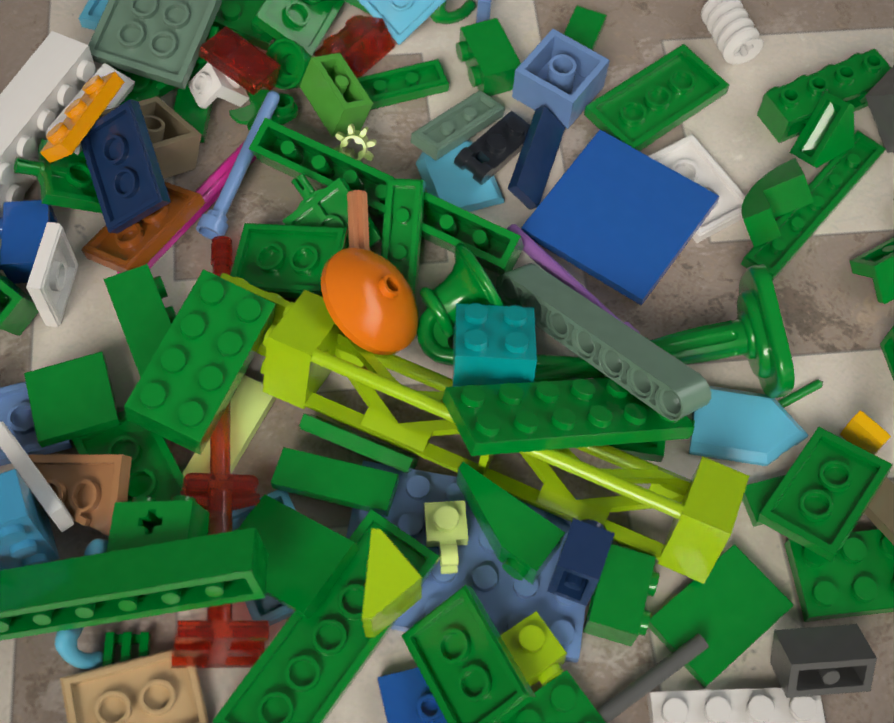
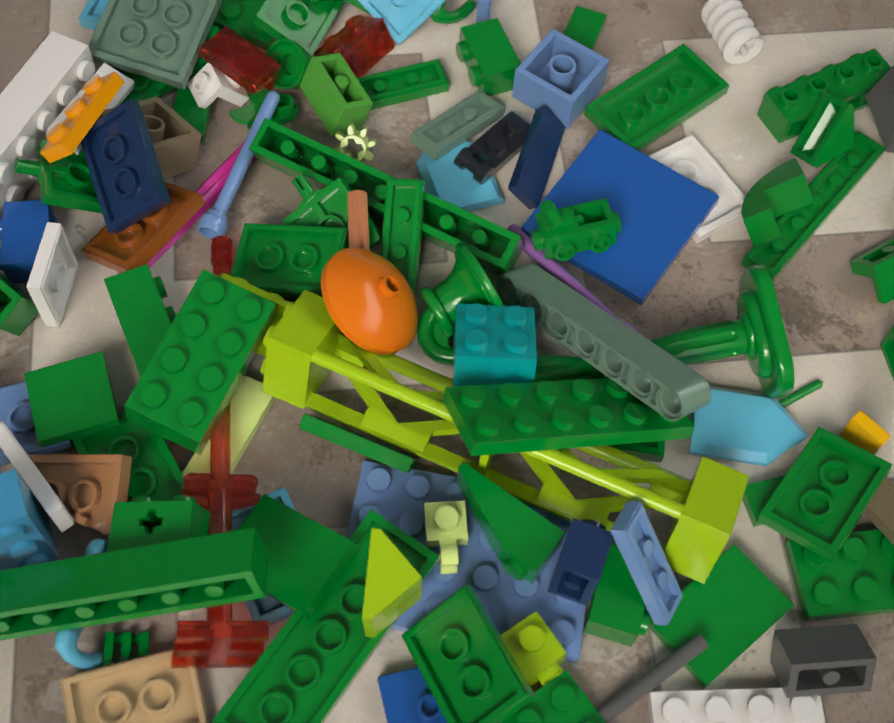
(335, 481): green tile -> none
(575, 229): none -> green brick
(647, 562): none -> medium blue tile

